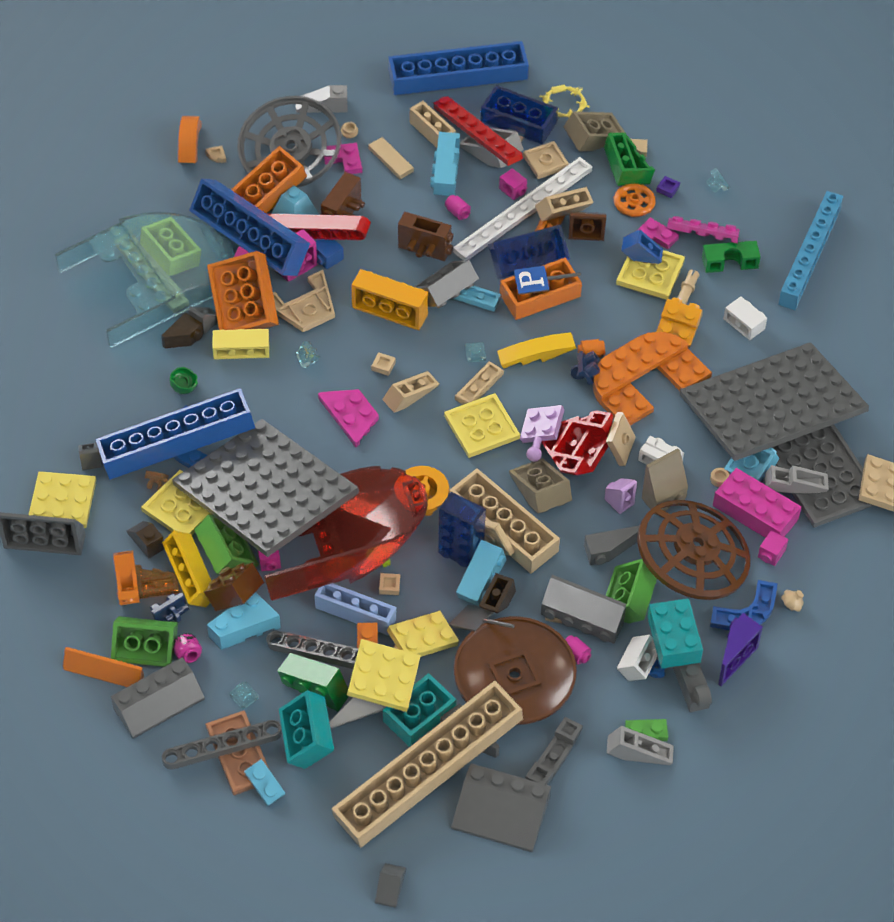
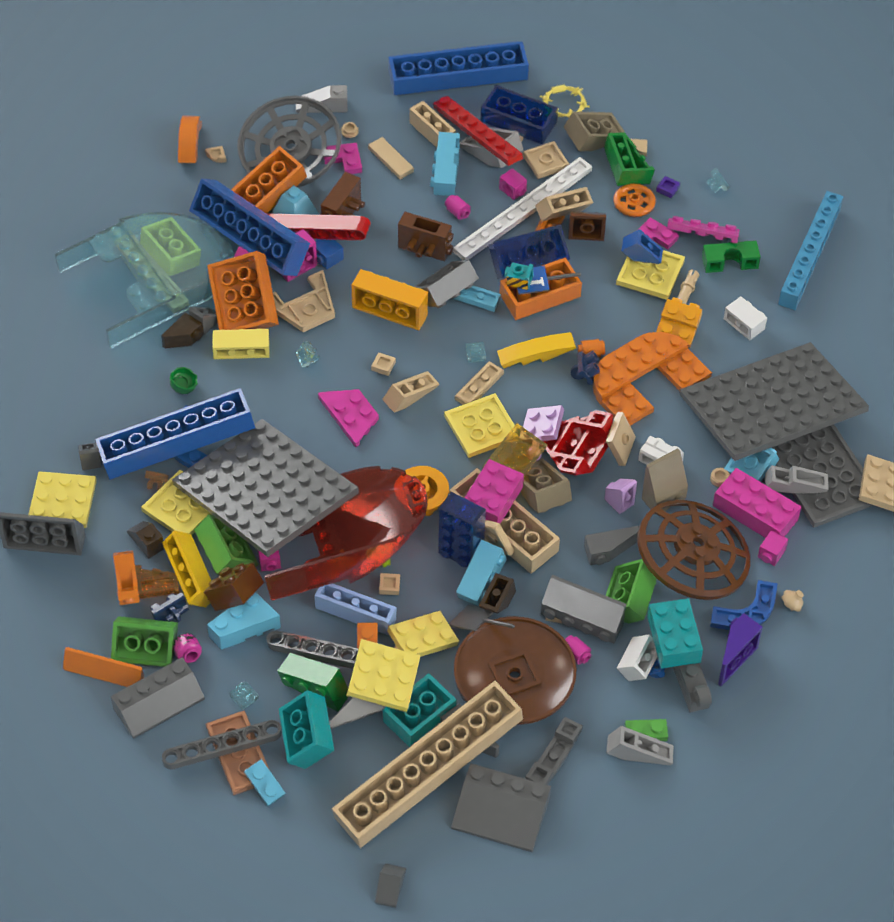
(496, 490): none -> dark pink brick
(515, 450): none -> clear yellow slope
(519, 275): none -> teal brick

